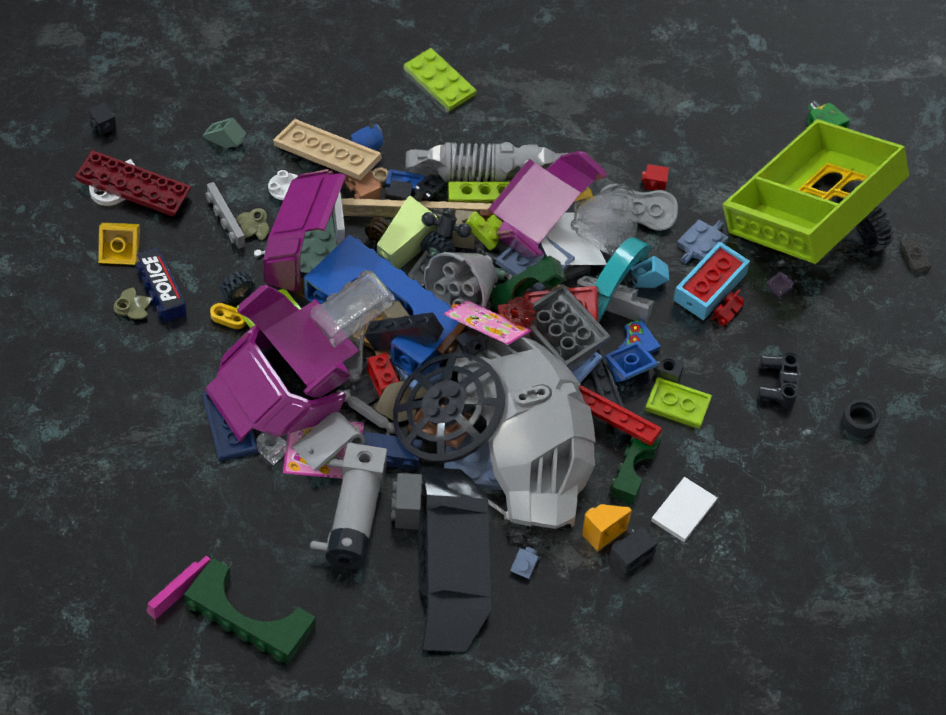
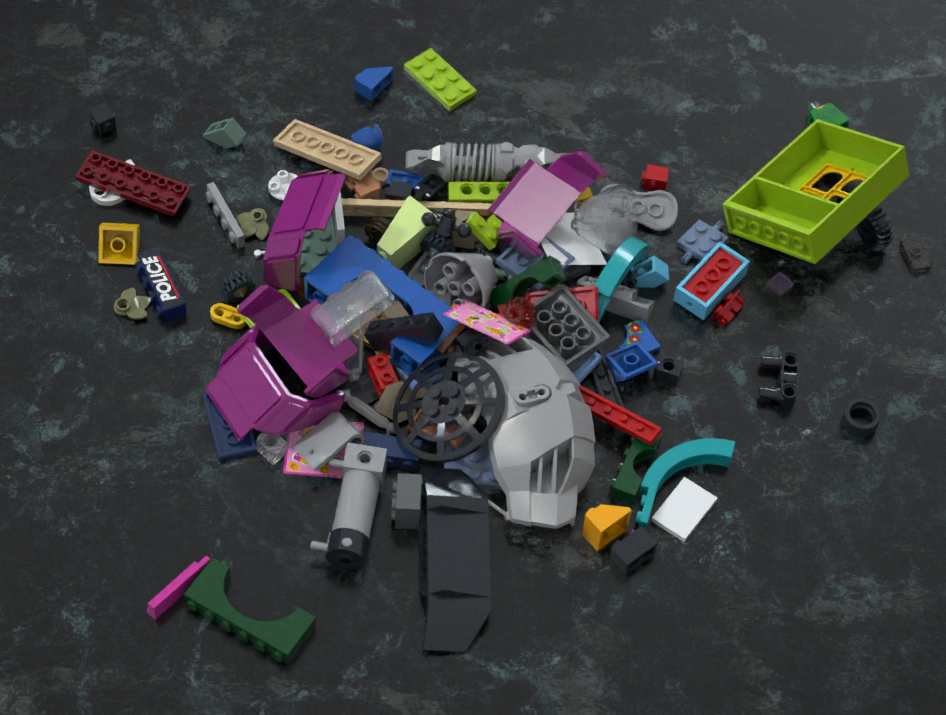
(373, 81): none -> blue slope
(525, 562): sand blue bracket -> none
(678, 403): lime tile -> none
(687, 454): none -> teal arch

